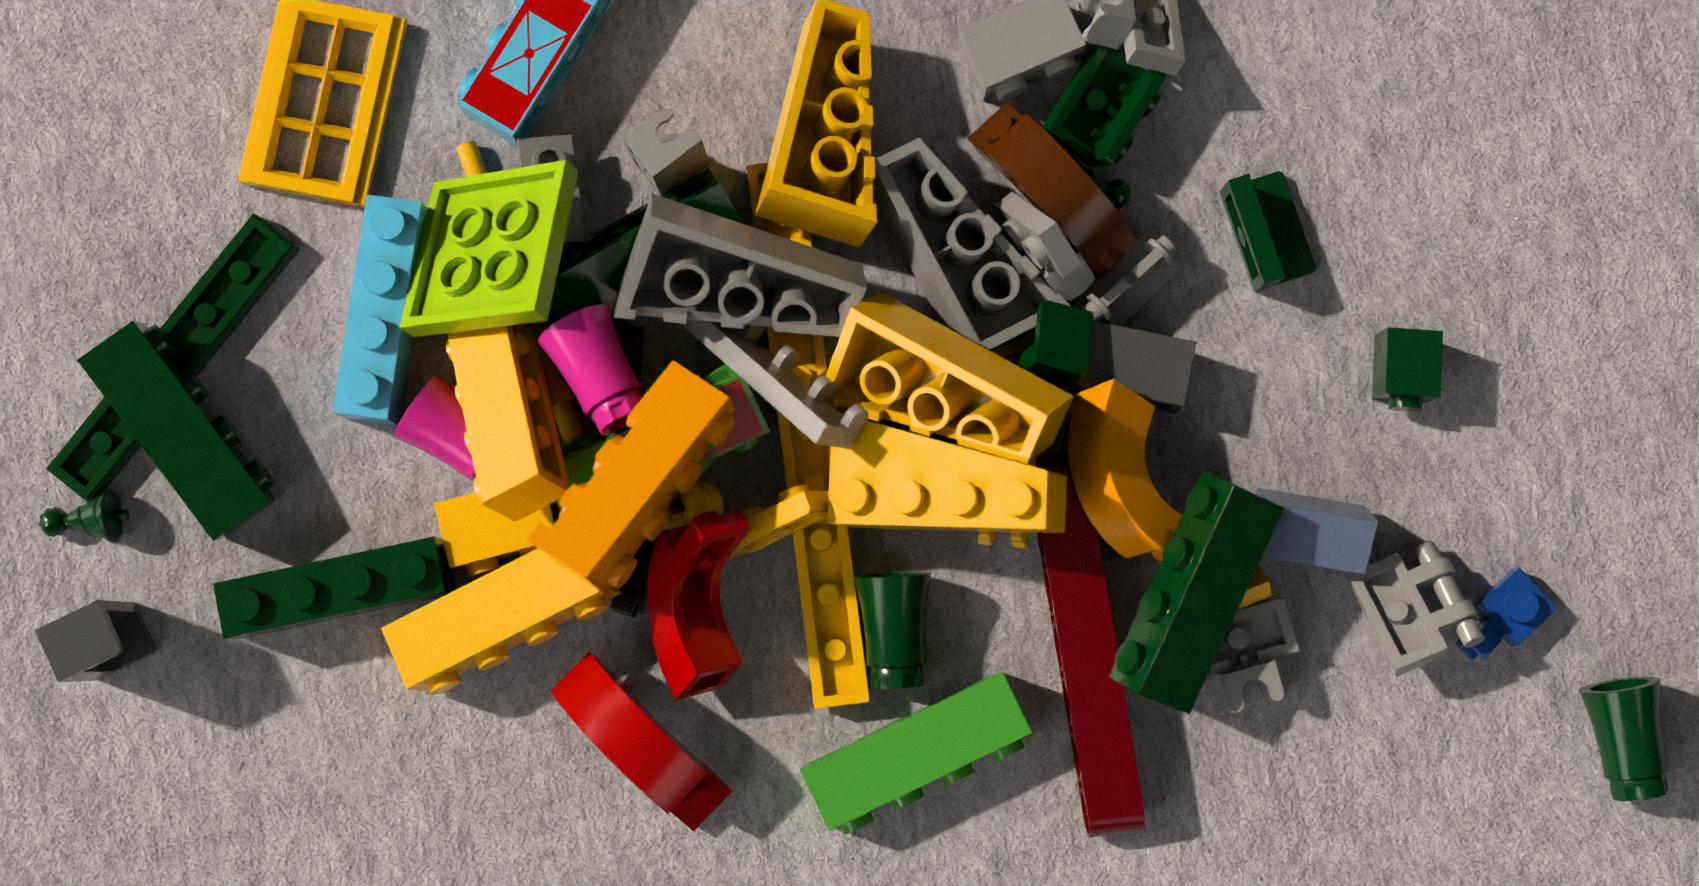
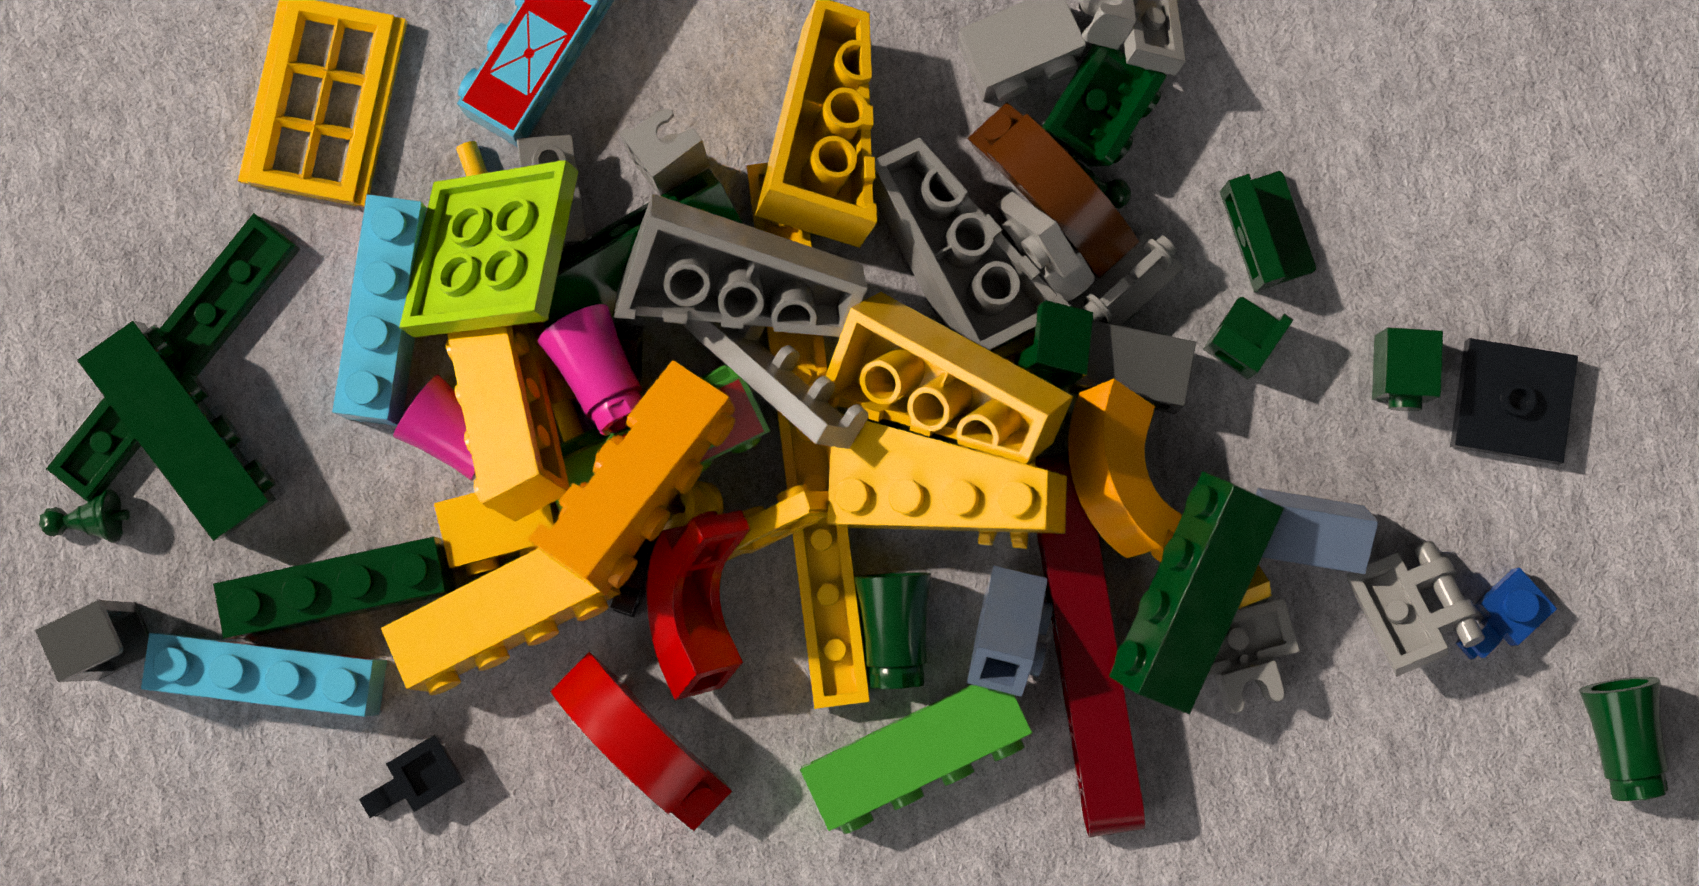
(264, 674): none -> medium azure brick
(419, 777): none -> black plate
(1009, 630): none -> sand blue brick
(1246, 337): none -> dark green panel
(1514, 401): none -> black plate

